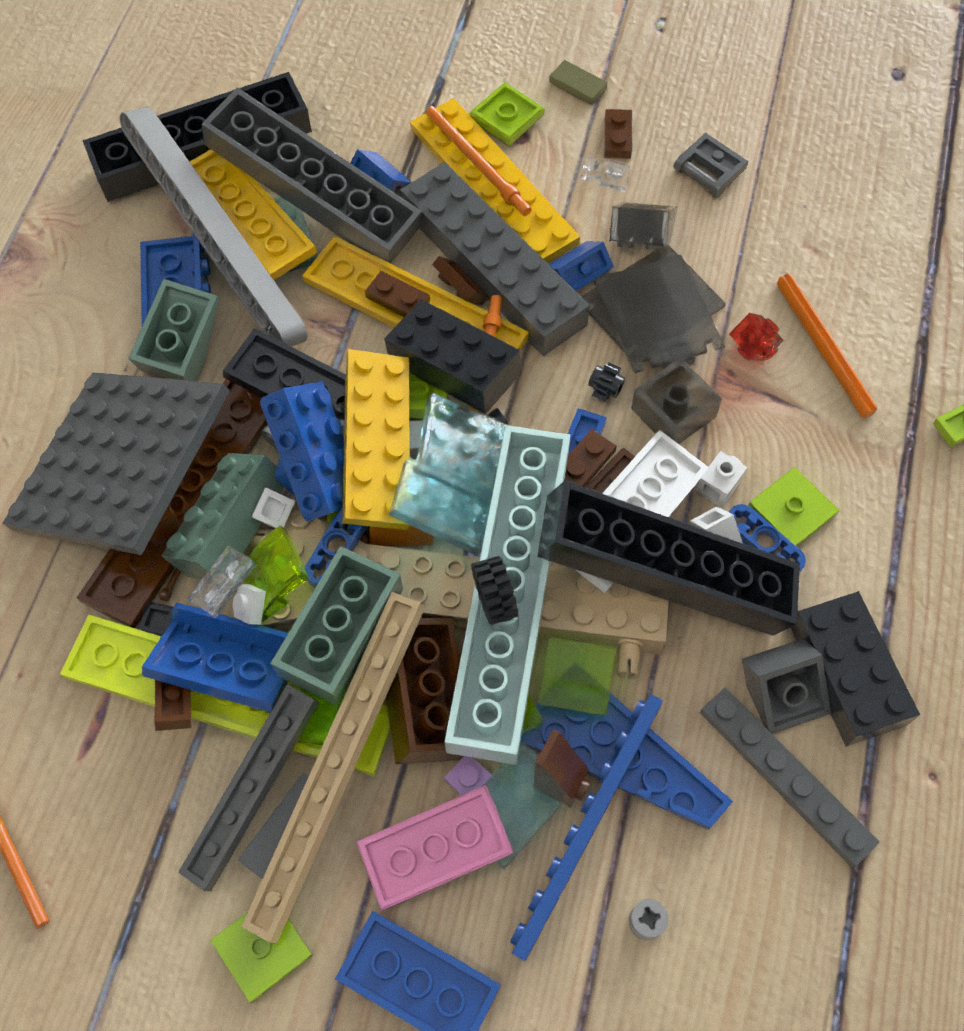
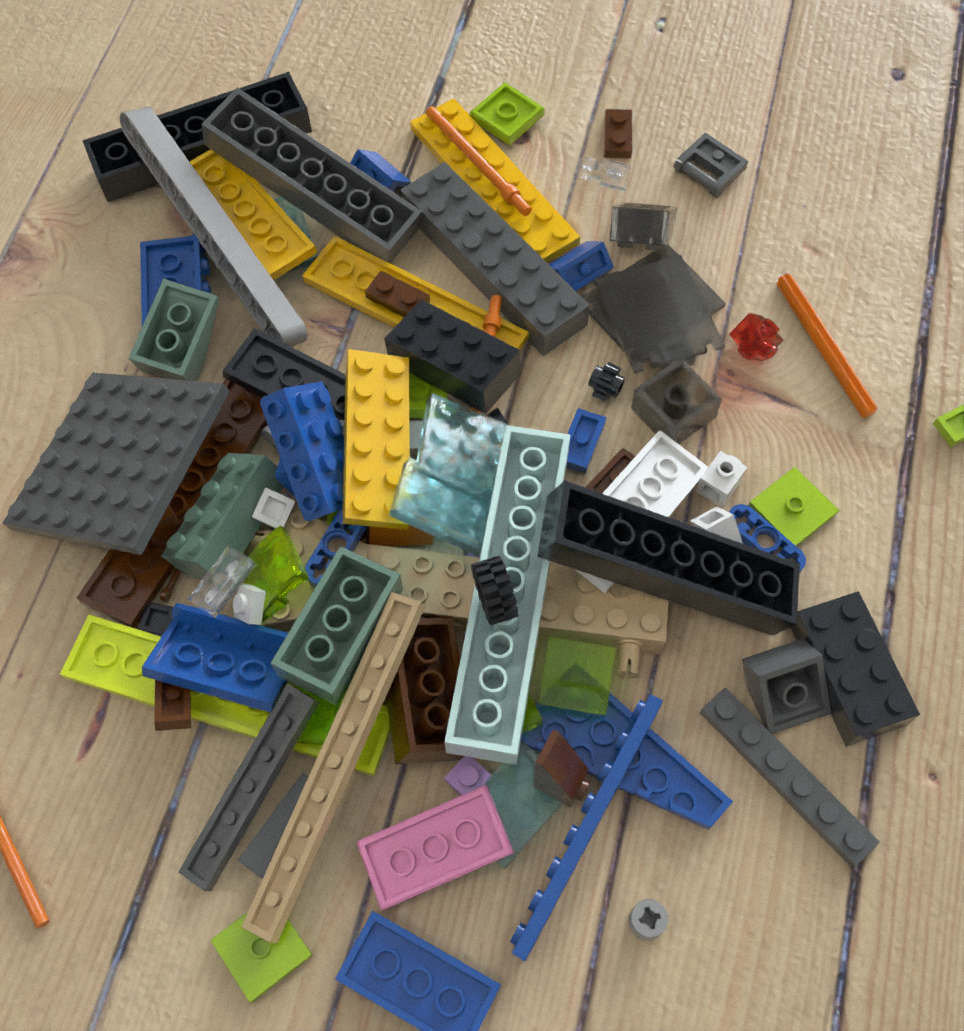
(454, 276): reddish brown plate -> none
(578, 82): olive tile -> none
(588, 458): reddish brown plate -> none

